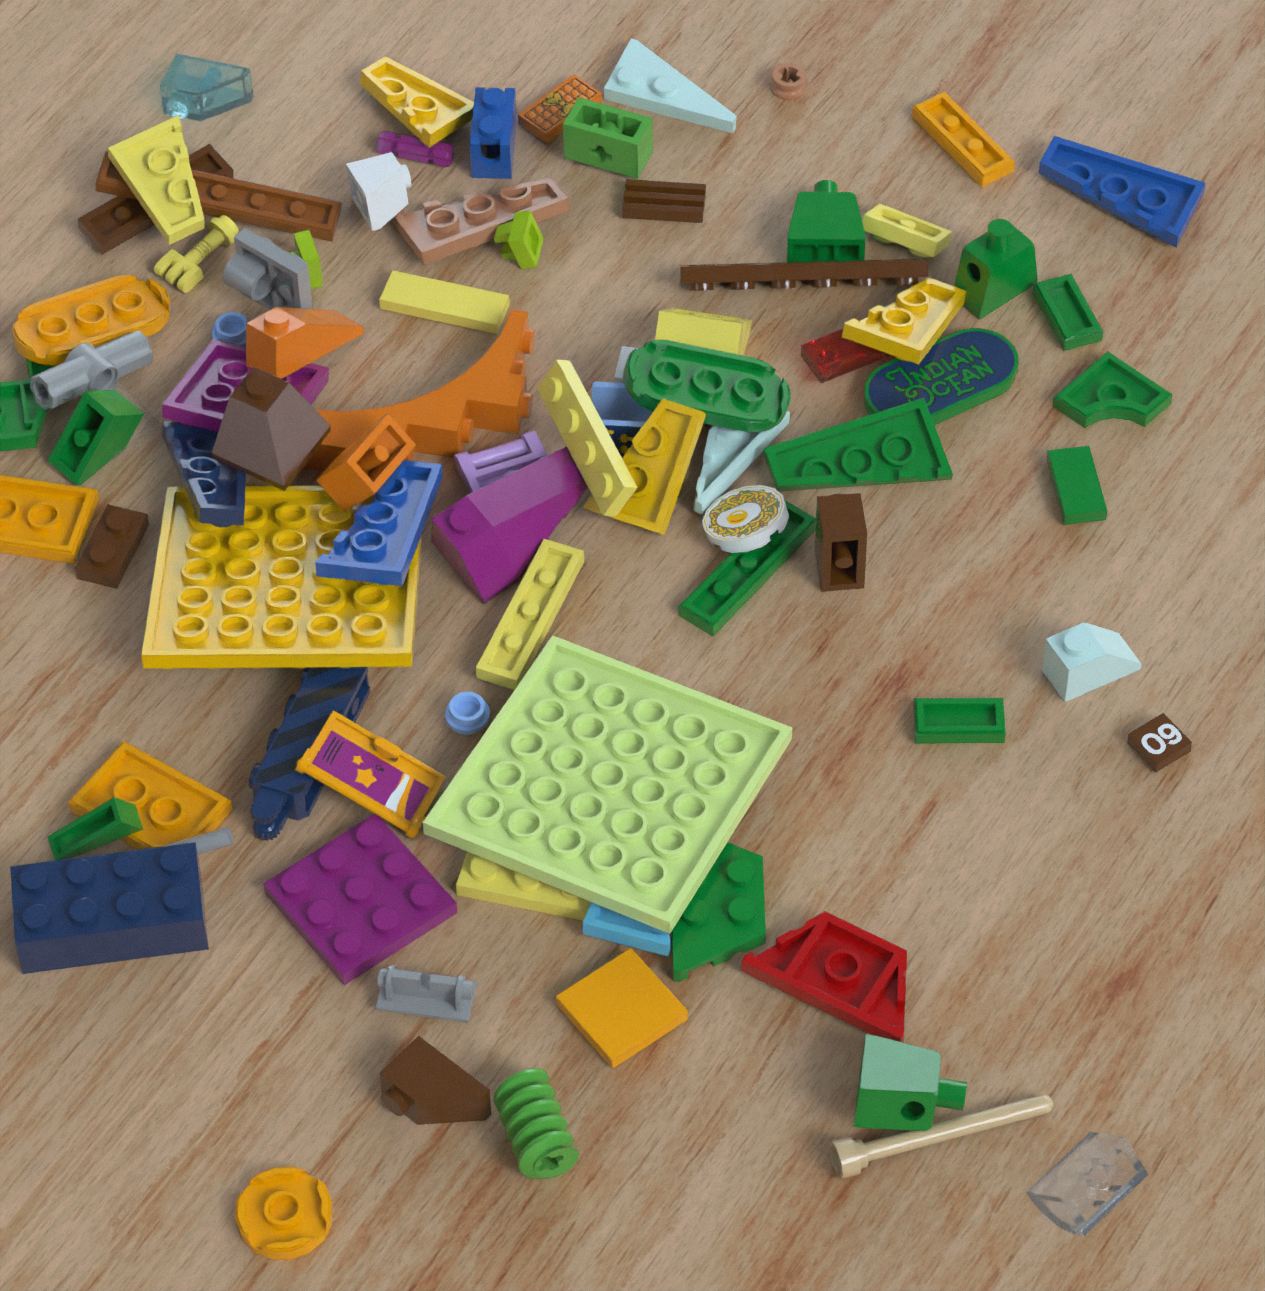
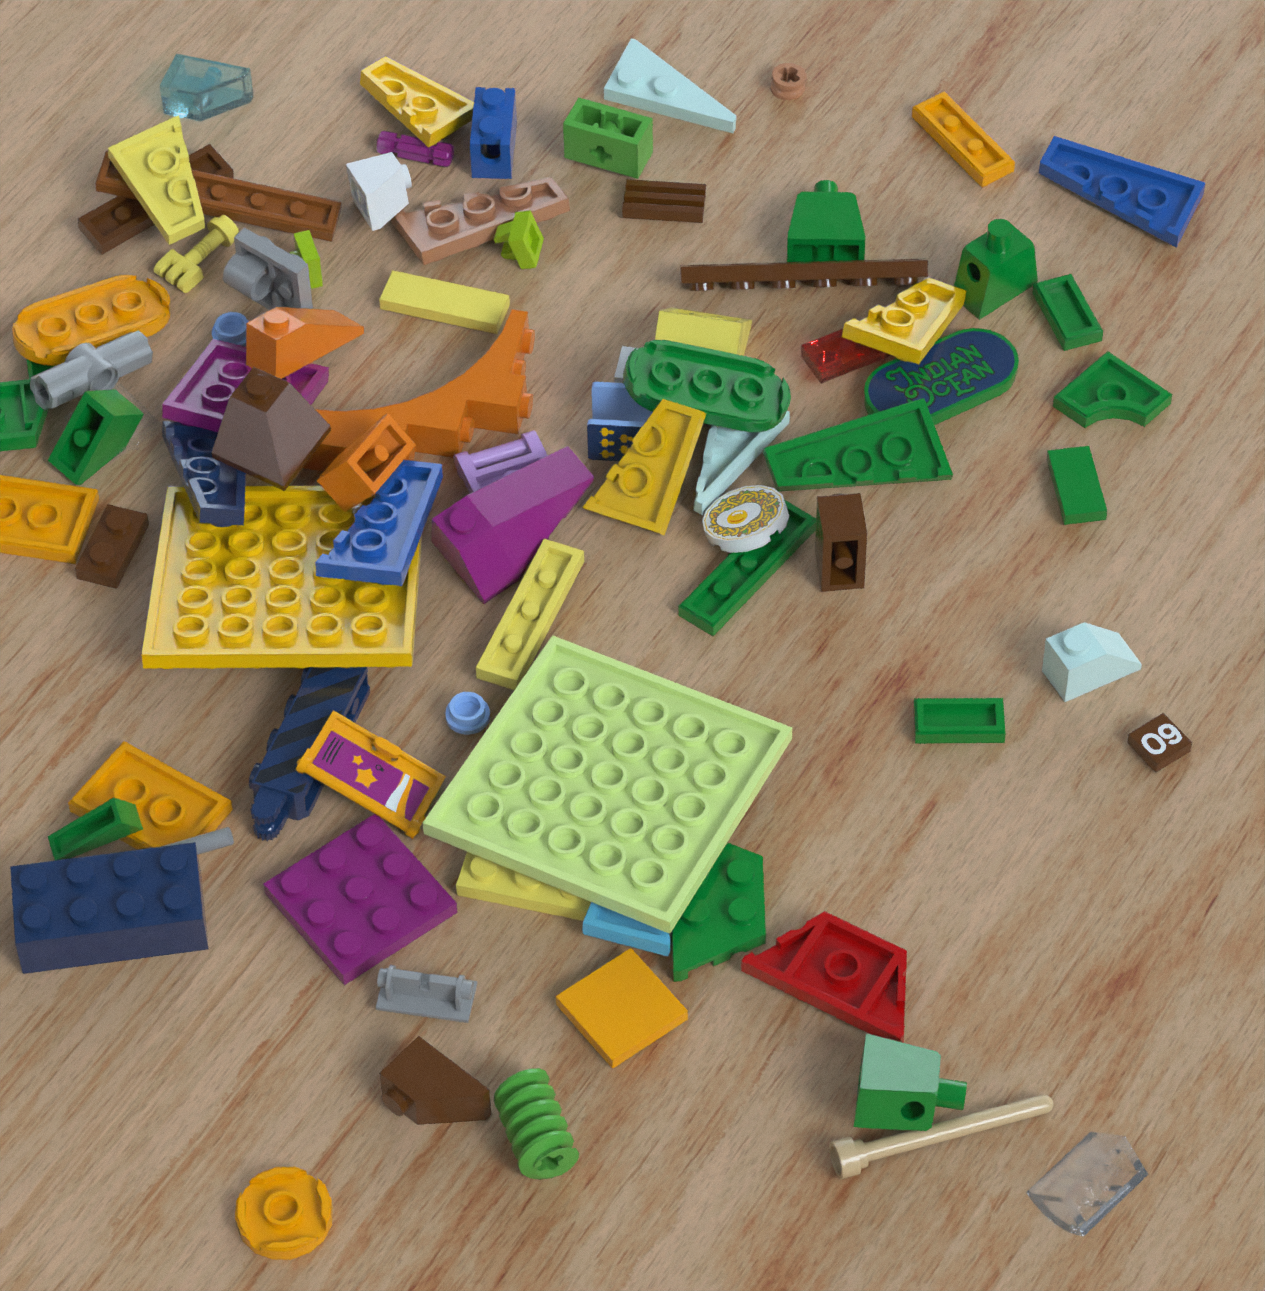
(548, 113): orange tile -> none
(586, 438): light yellow plate -> none
(901, 228): light yellow plate -> none

